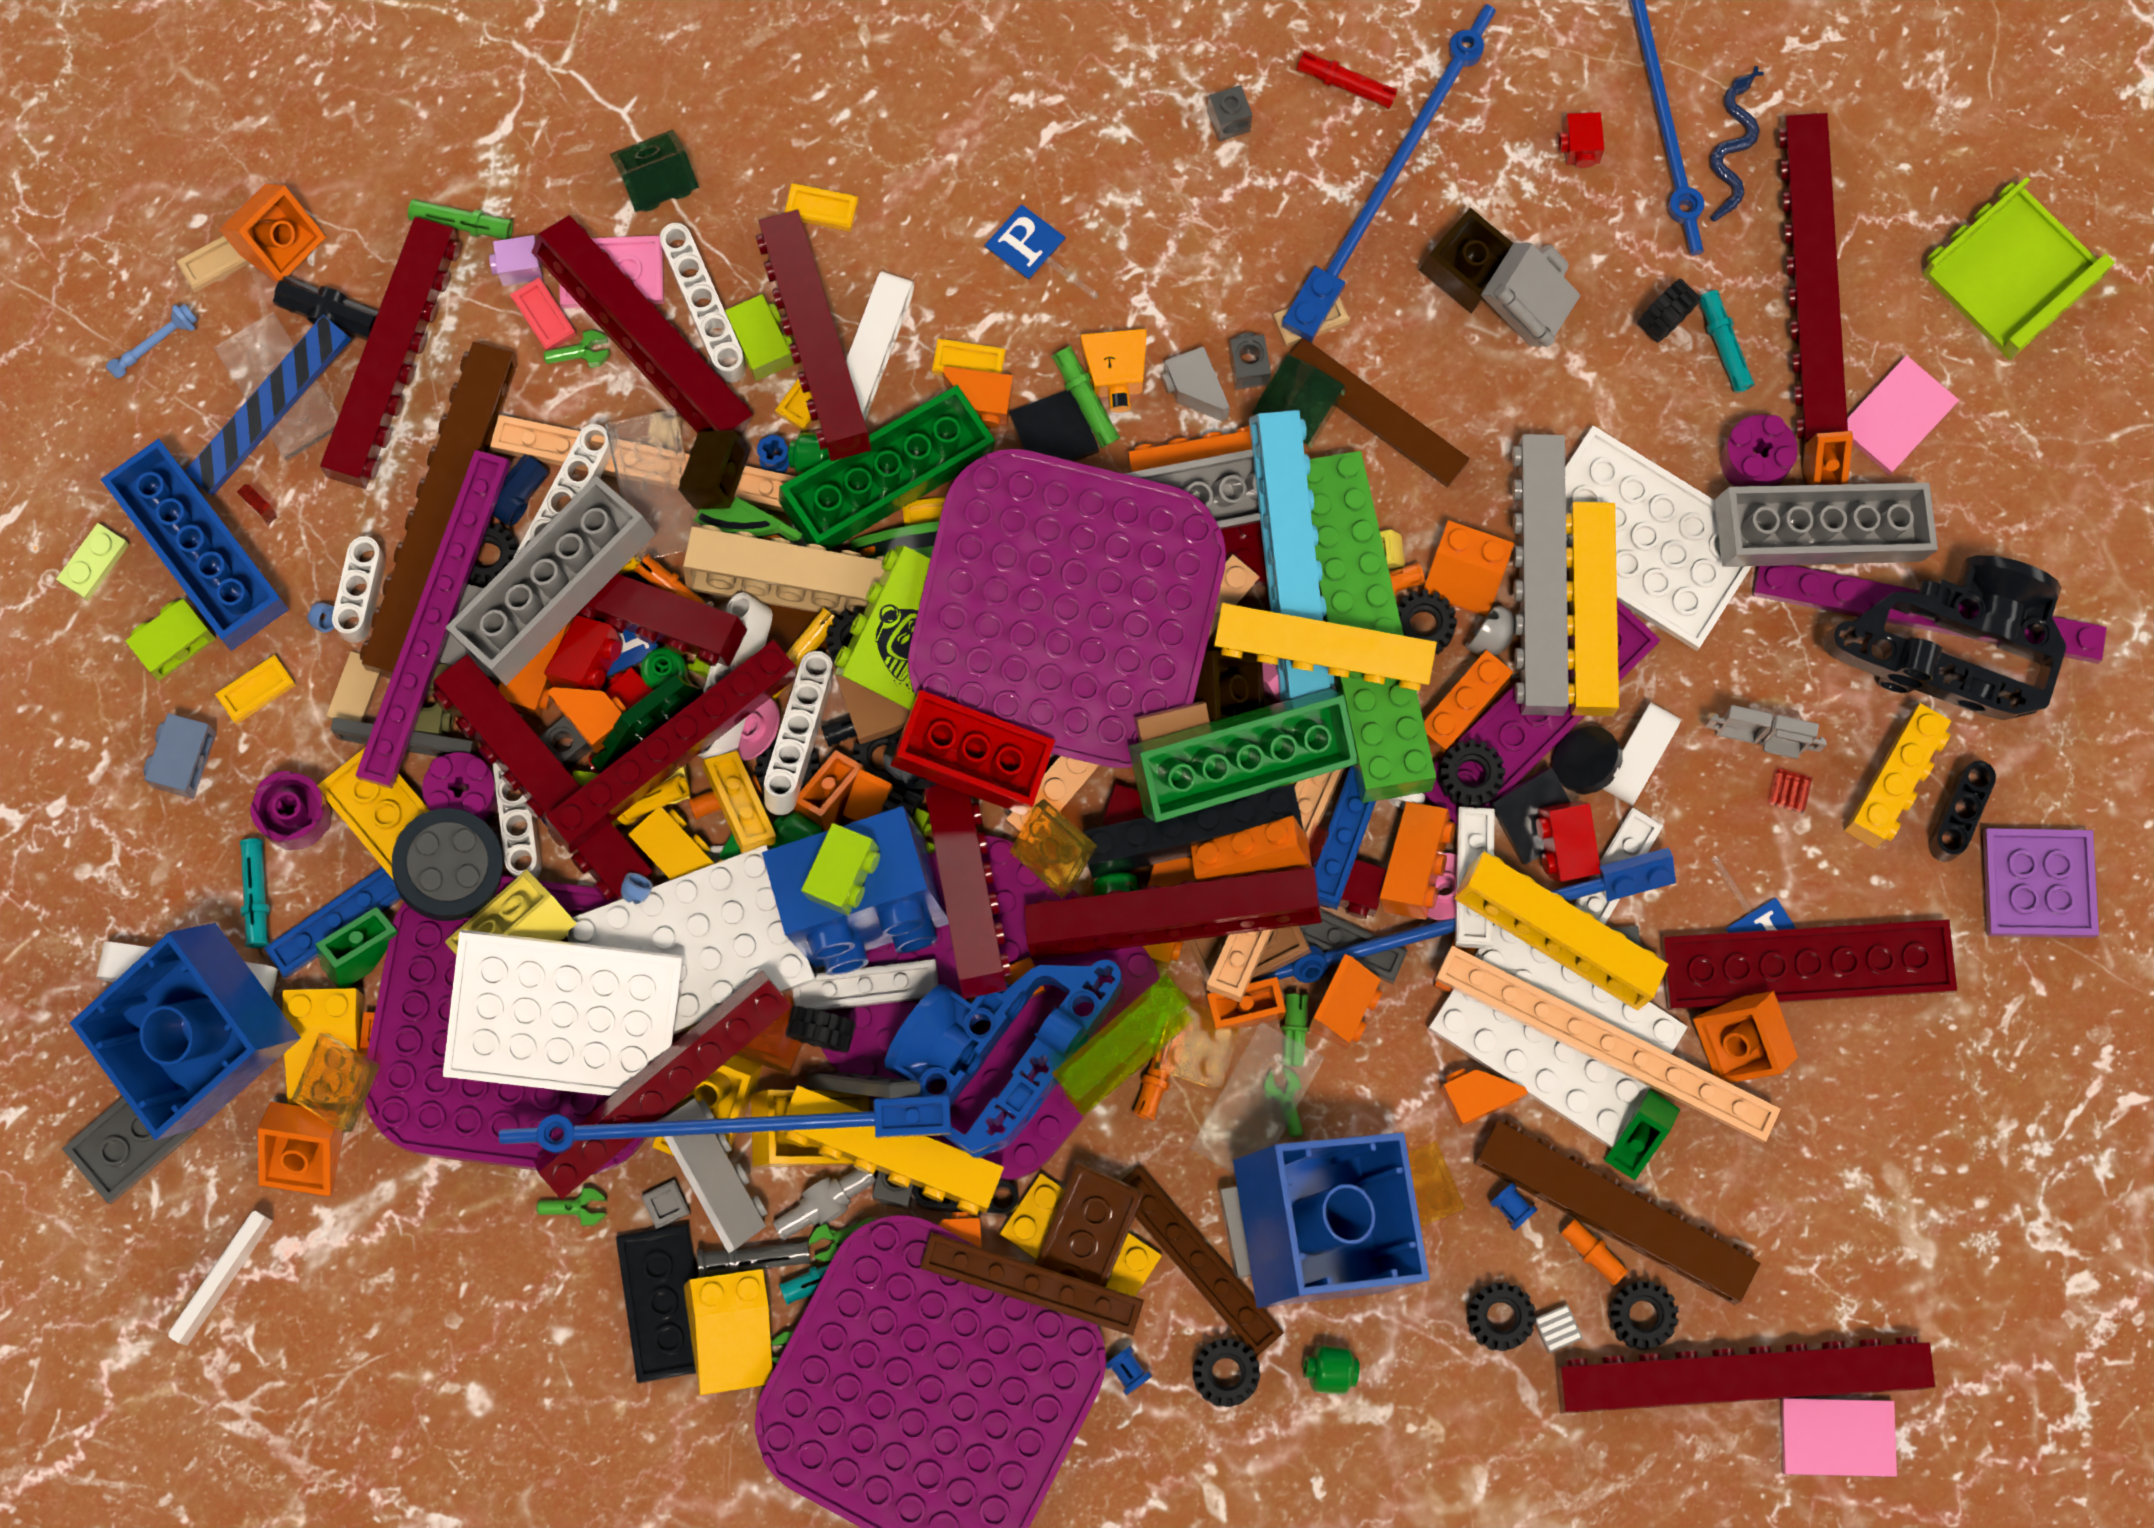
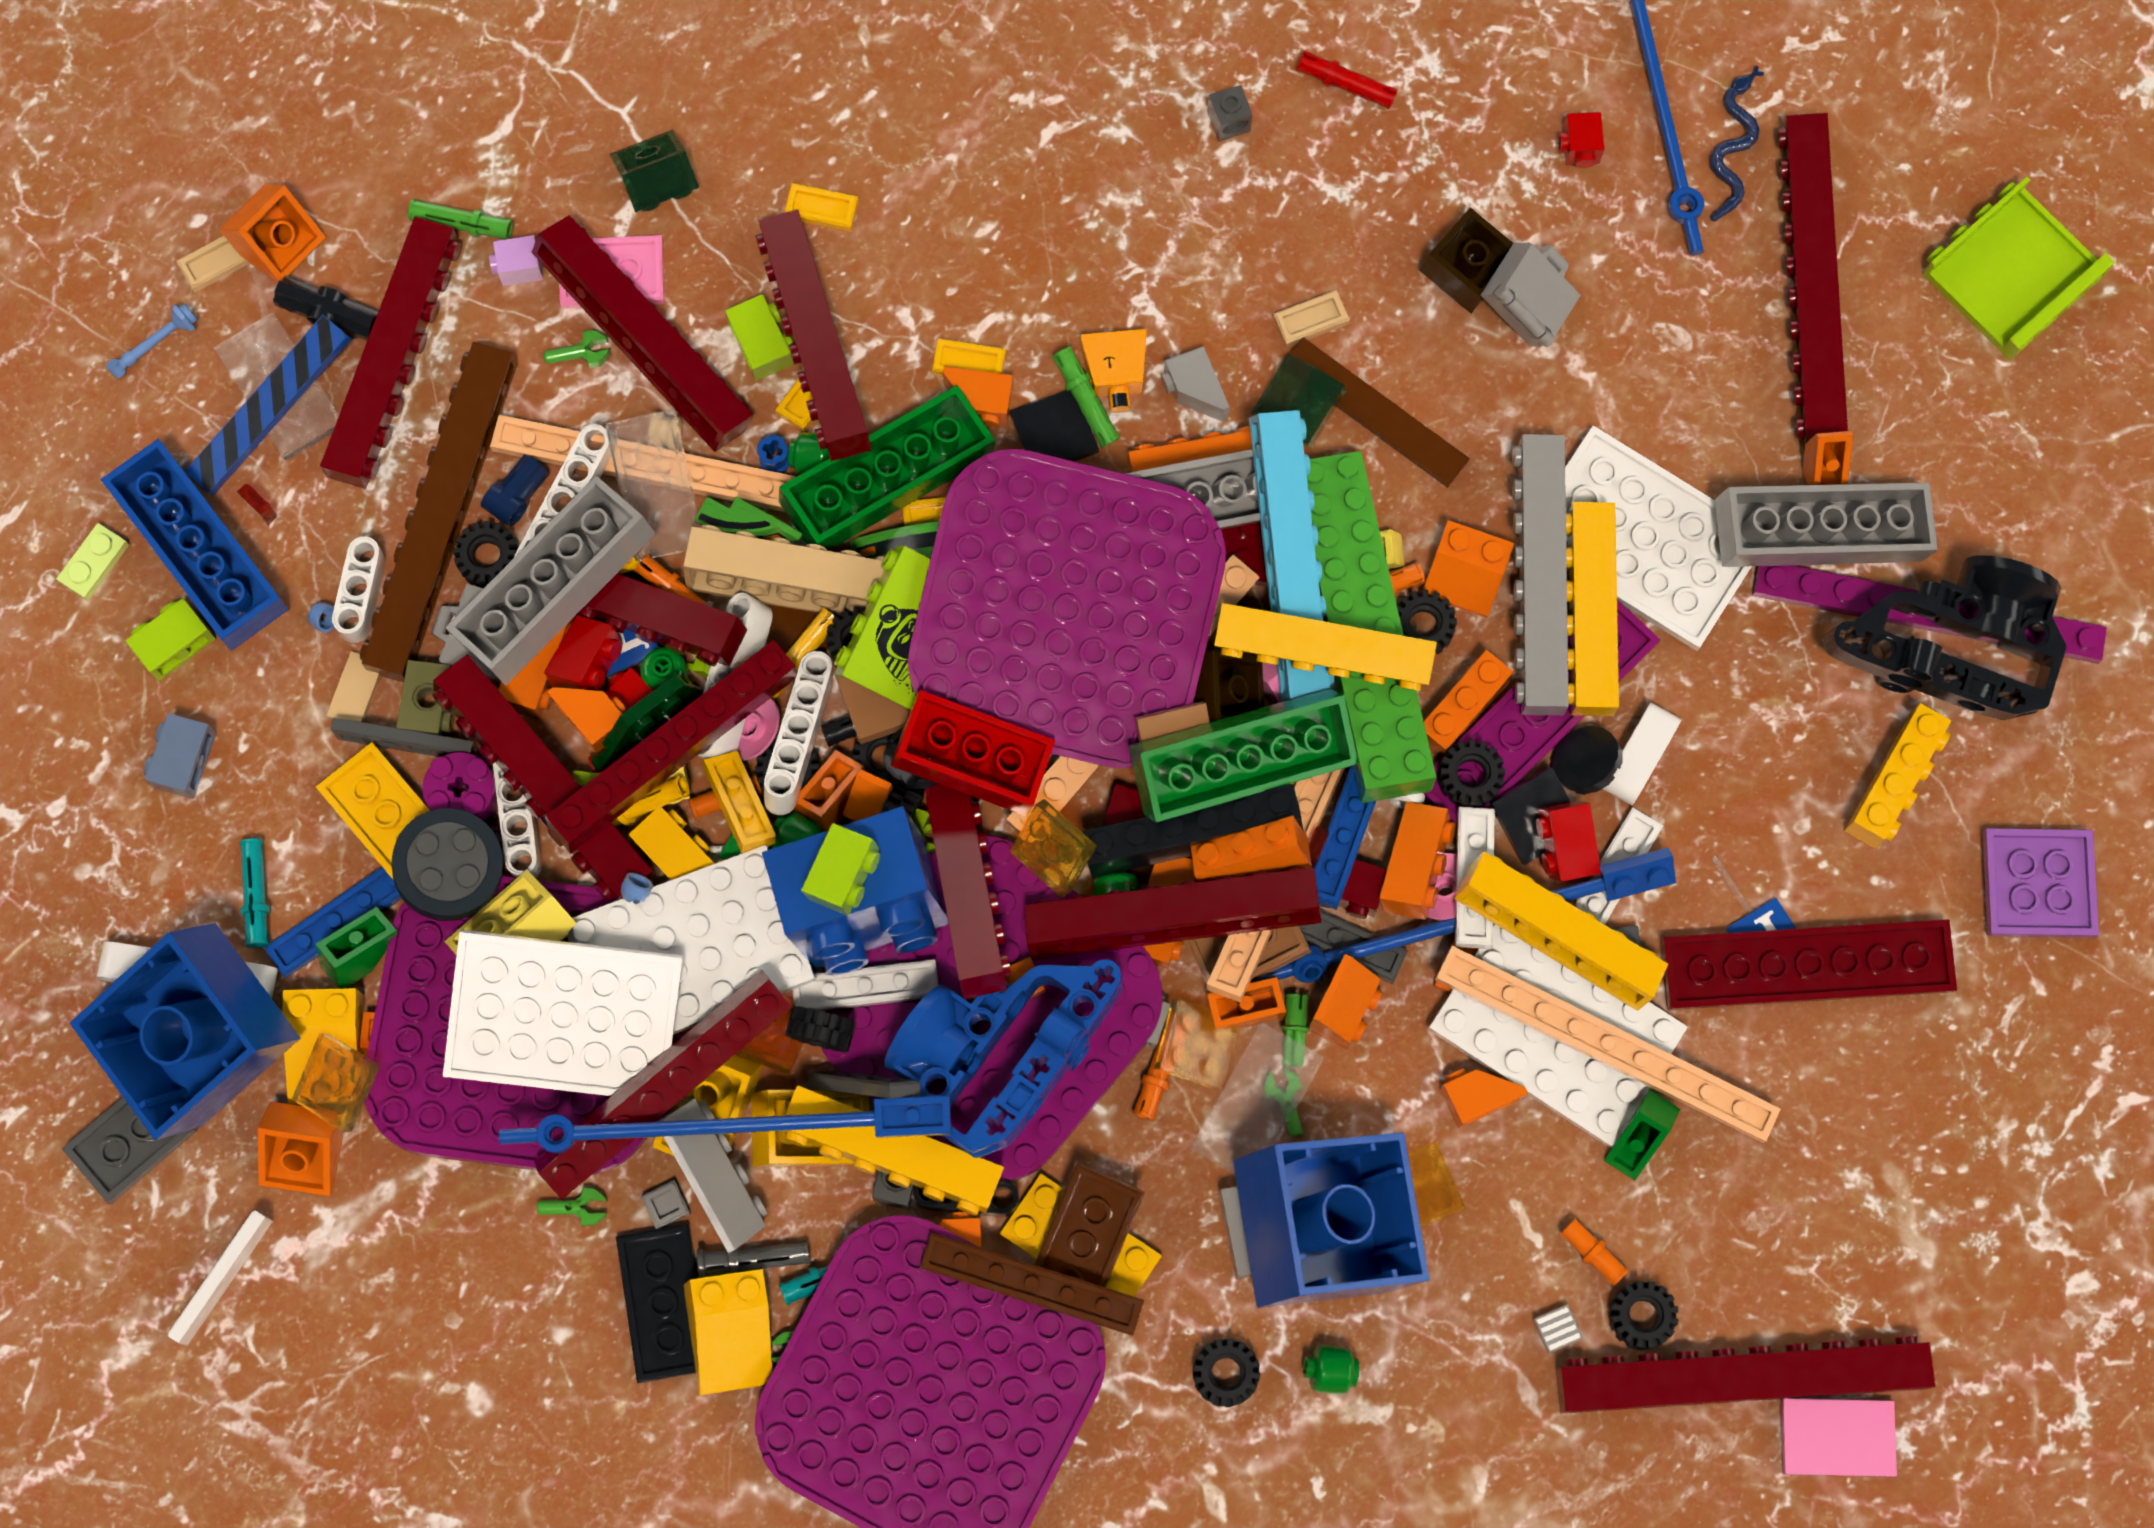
(255, 689): yellow tile -> none
(271, 811): magenta brick -> none
(434, 612): magenta plate -> none
(543, 314): coral tile -> none
(561, 730): dark grey brick -> none
(697, 288): white beam -> none
(714, 469): dark brown brick -> none
(823, 1202): light grey pin -> none
(839, 1237): bright green bar -> none
(877, 335): white beam -> none
(1028, 243): blue piece -> none
(1123, 1046): clear neon green panel -> none
(1123, 1365): blue bush -> none
(1202, 1266): reddish brown tile -> none
(1246, 374): dark grey brick -> none
(1325, 287): blue bar -> none
(1494, 633): light grey hair -> none
(1513, 1206): blue bush -> none
(1517, 1301): black tyre -> none
(1617, 1212): reddish brown brick -> none
(1669, 310): black tyre -> none
(1721, 329): teal pin -> none
(1746, 1038): orange slope -> none
(1767, 437): magenta brick -> none
(1781, 736): light grey piece -> none
(1790, 791): clear red tile -> none
(1899, 415): bright pink tile -> none
(1973, 799): black beam -> none

